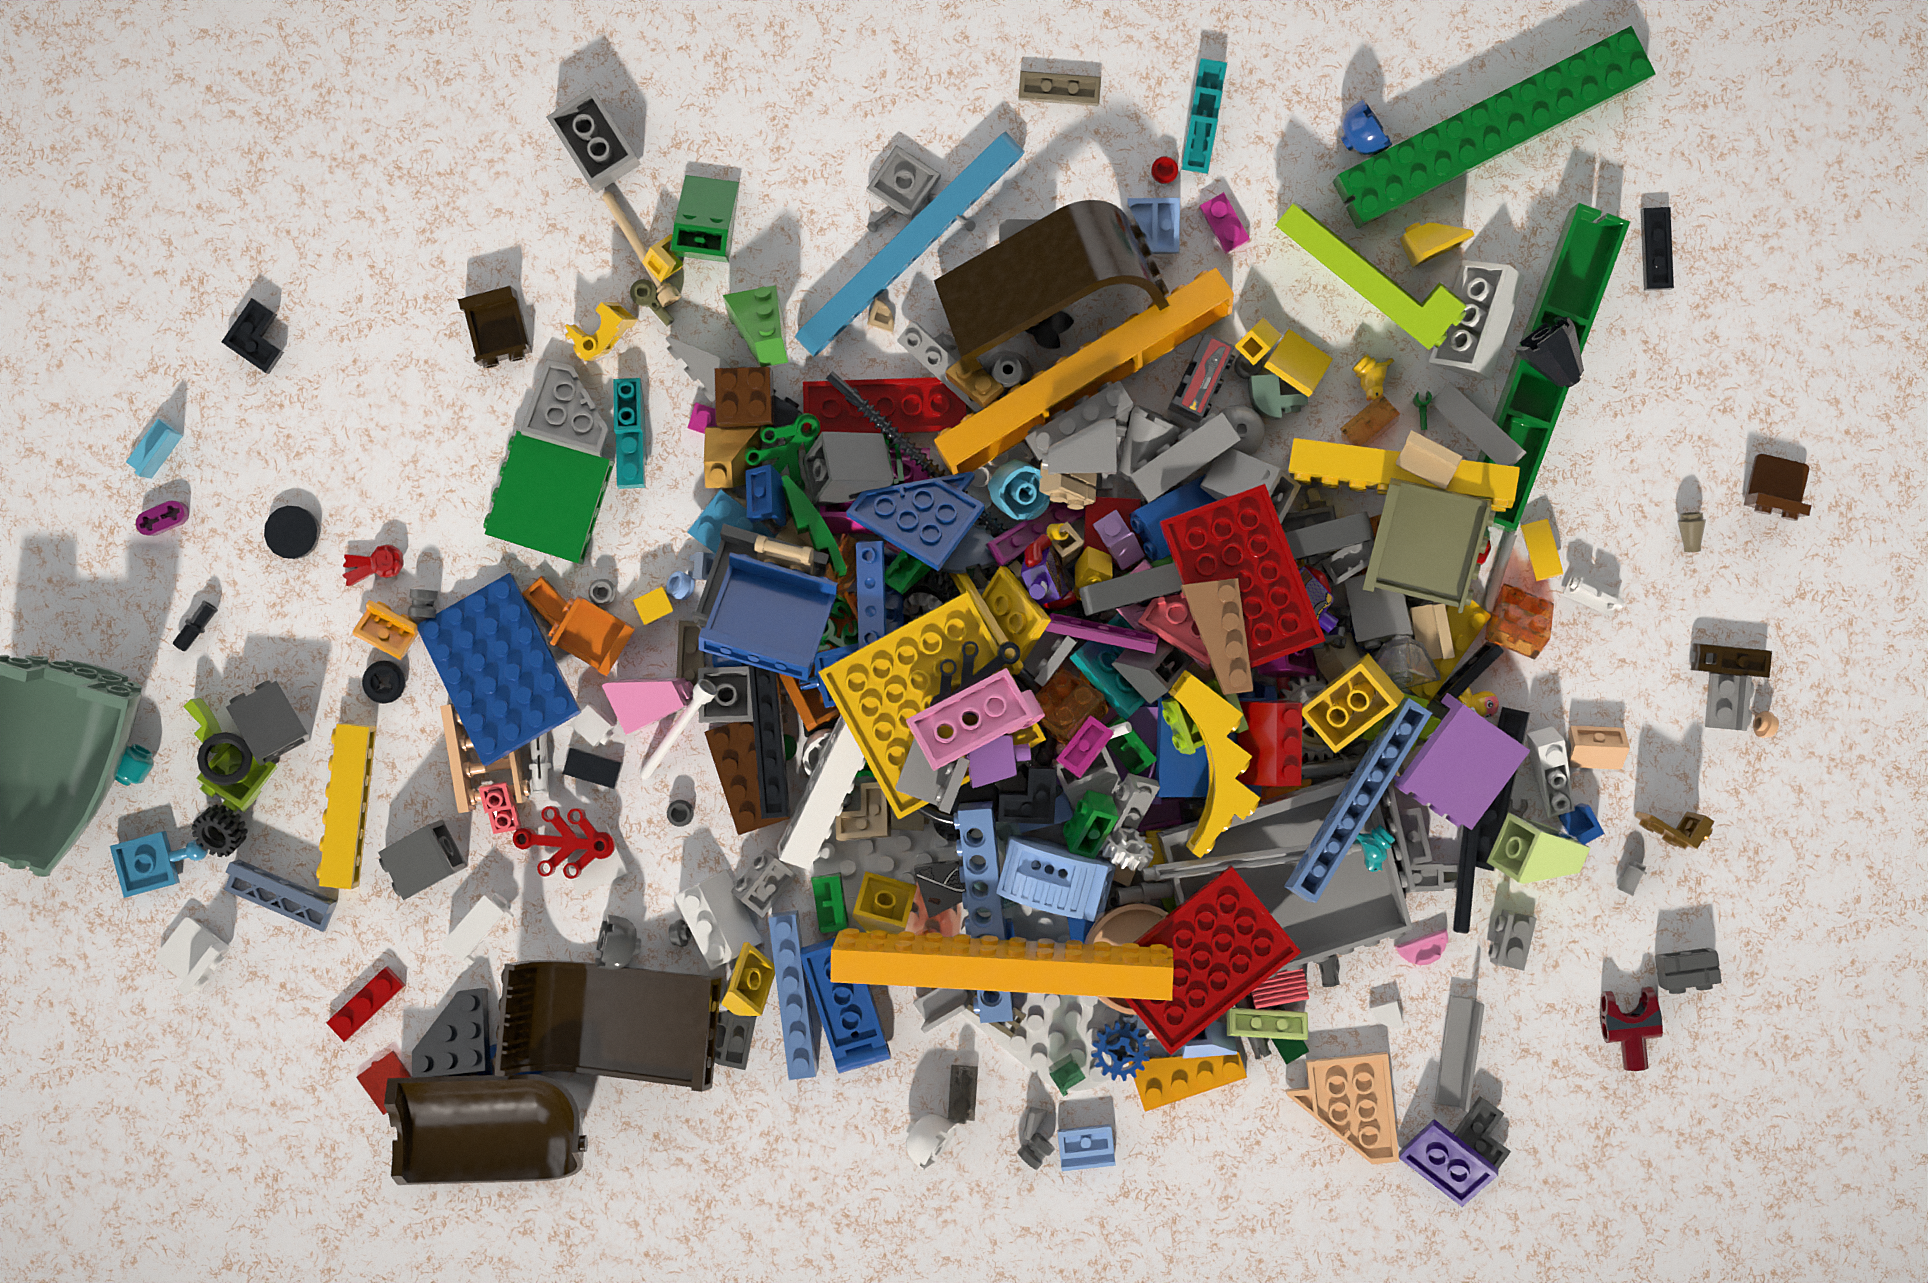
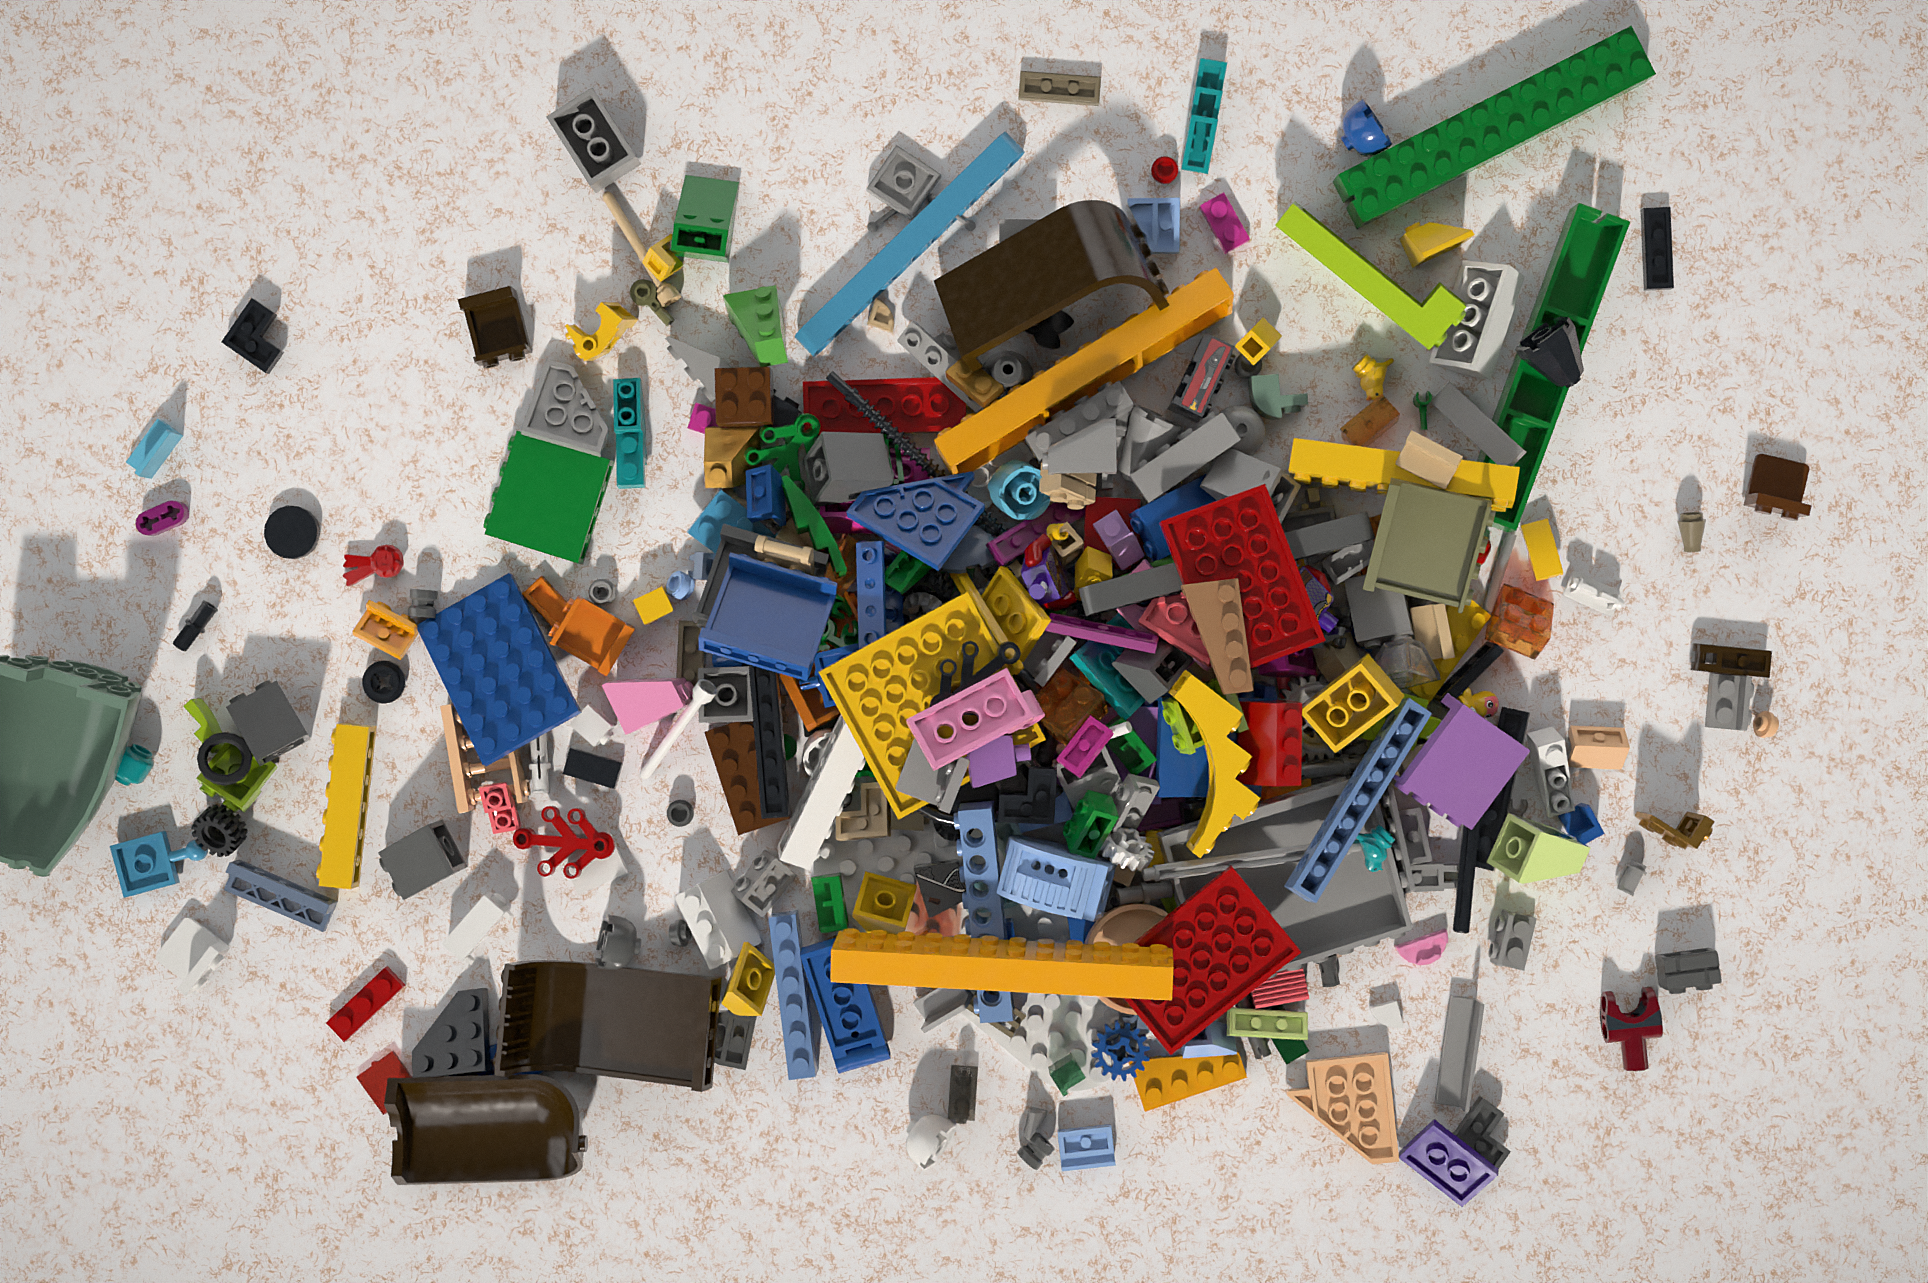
(1298, 362): yellow tile -> none

